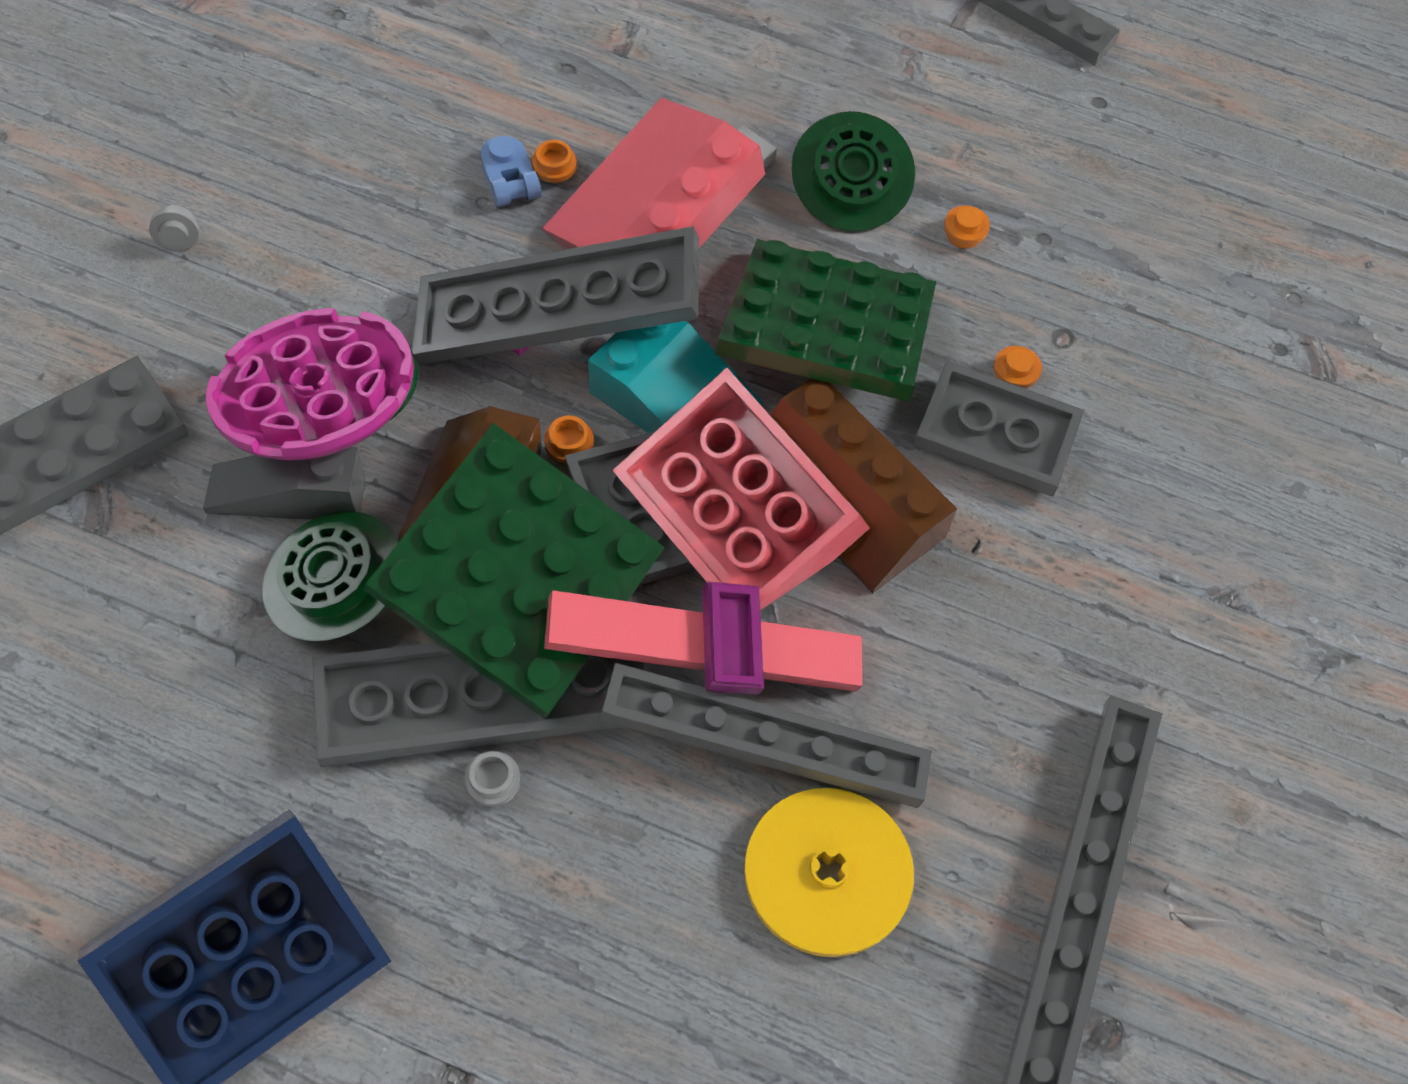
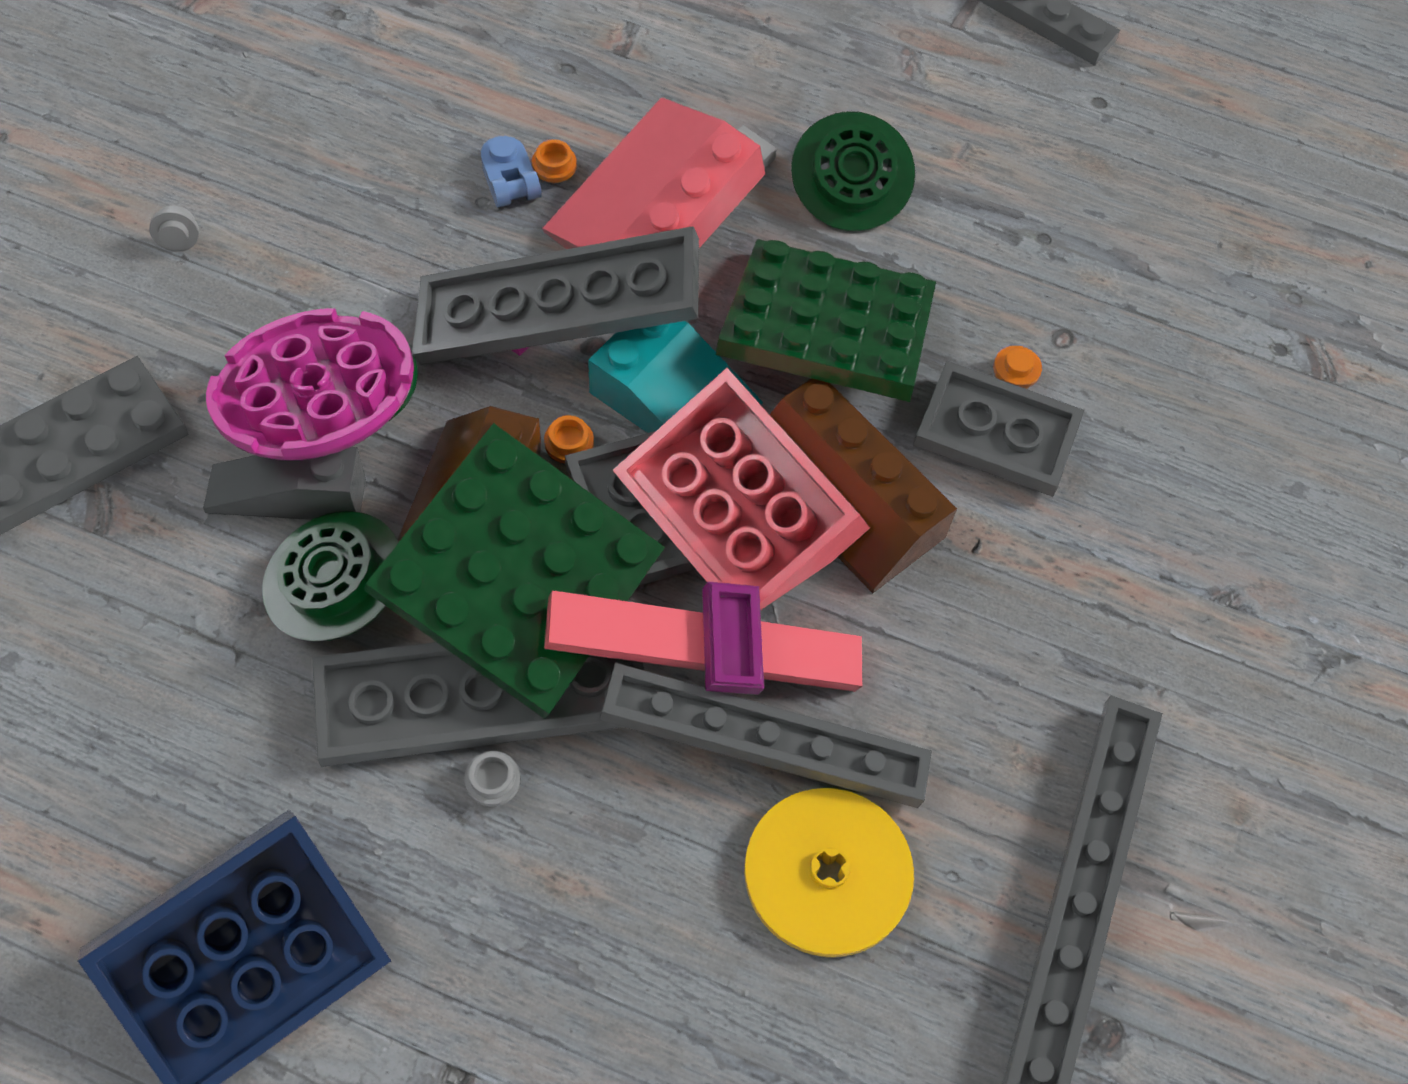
(966, 226): orange plate -> none

